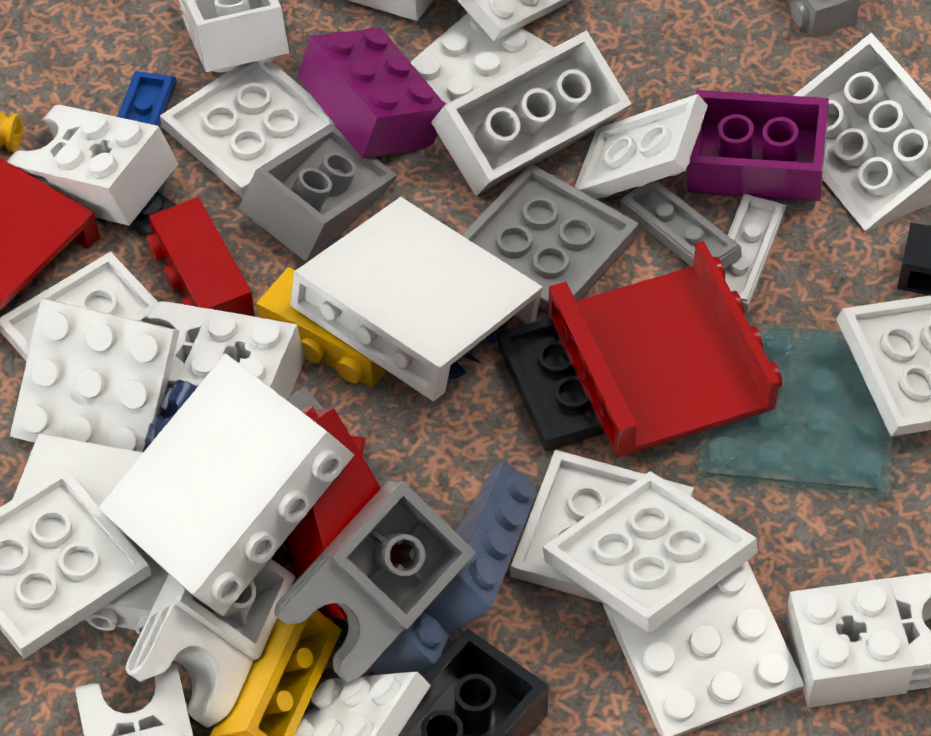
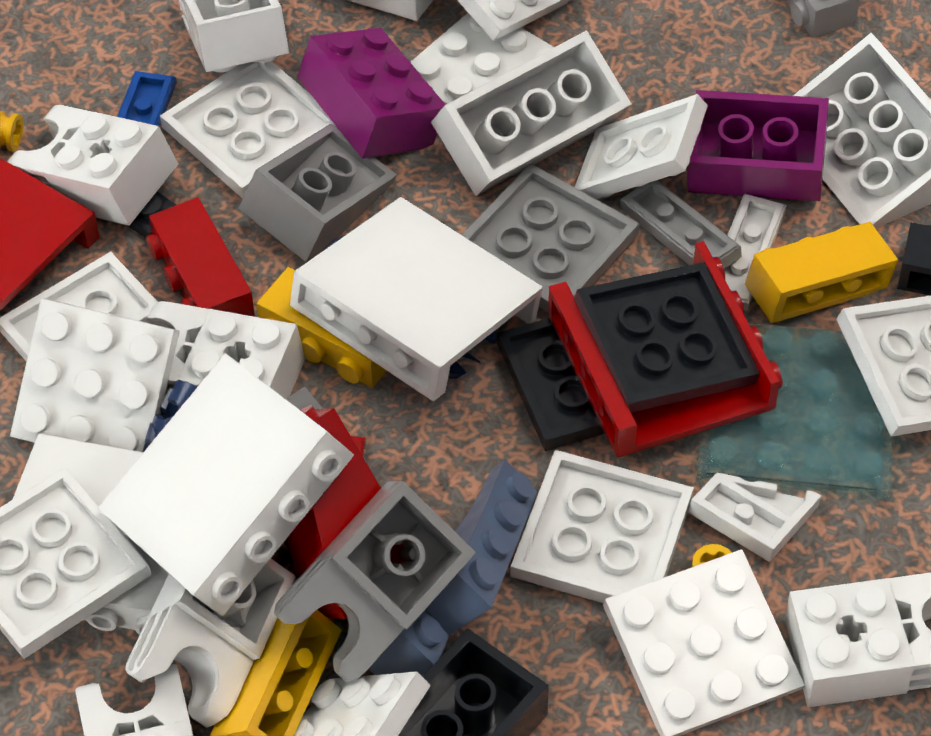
(650, 551): white plate -> none
(667, 336): none -> black plate
(752, 512): none -> white wing
(820, 271): none -> yellow brick

